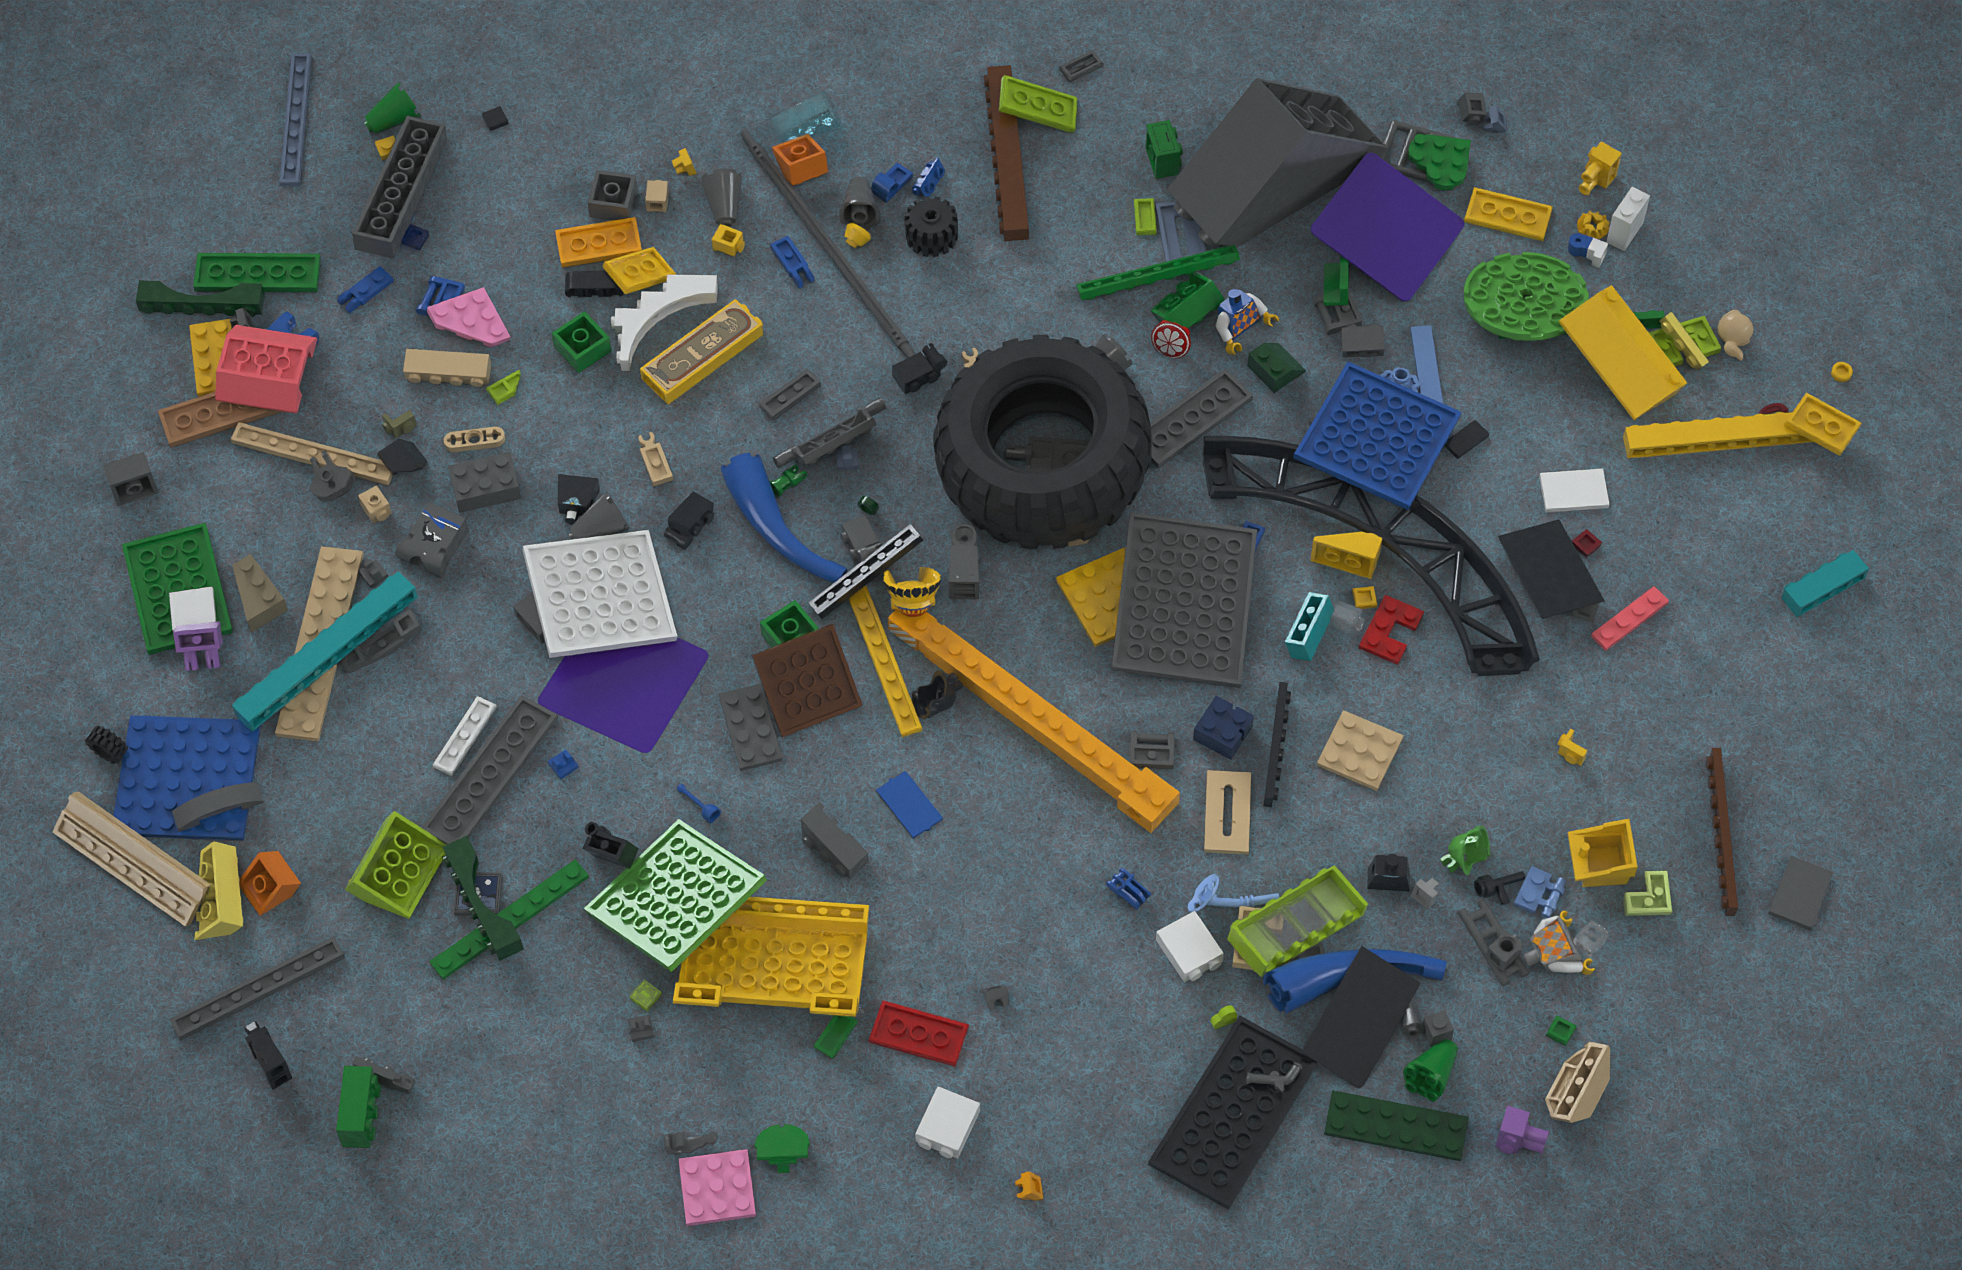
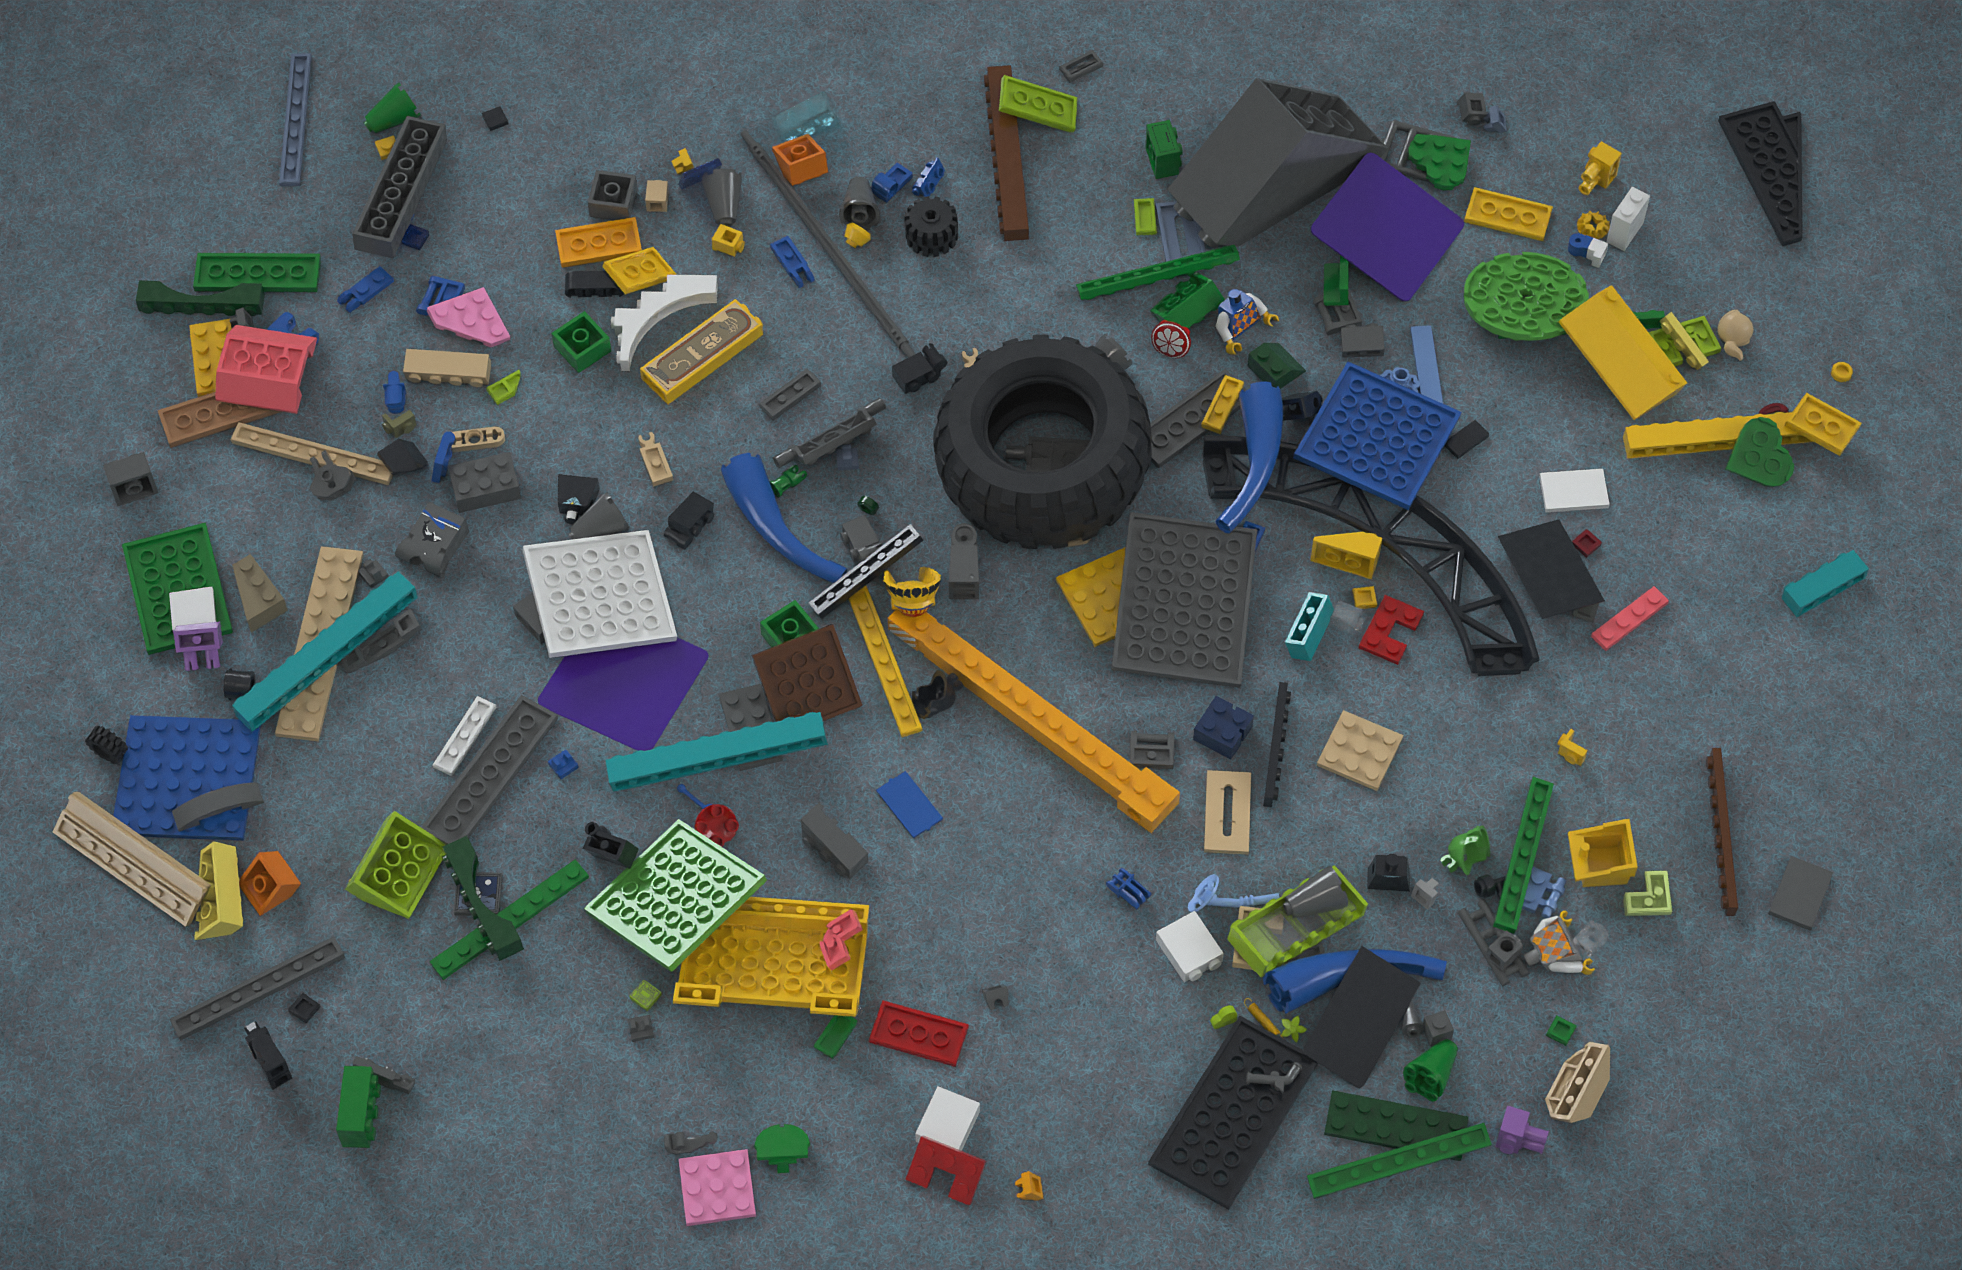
(237, 683): none -> black piece
(304, 1008): none -> black tile
(375, 504): tan brick -> none
(394, 393): none -> blue arm
(443, 456): none -> blue plate
(695, 175): none -> clear blue tile
(716, 751): none -> teal brick
(717, 823): none -> red dish
(833, 943): none -> coral plate
(963, 1165): none -> red plate
(1222, 404): none -> yellow tile
(1262, 1018): none -> yellow piece
(1263, 431): none -> blue brick
(1293, 1028): none -> lime plant
(1306, 405): none -> black torso
(1317, 895): none -> dark grey cone
(1399, 1160): none -> green plate
(1523, 855): none -> green plate
(1760, 454): none -> green plate
(1772, 160): none -> black wing

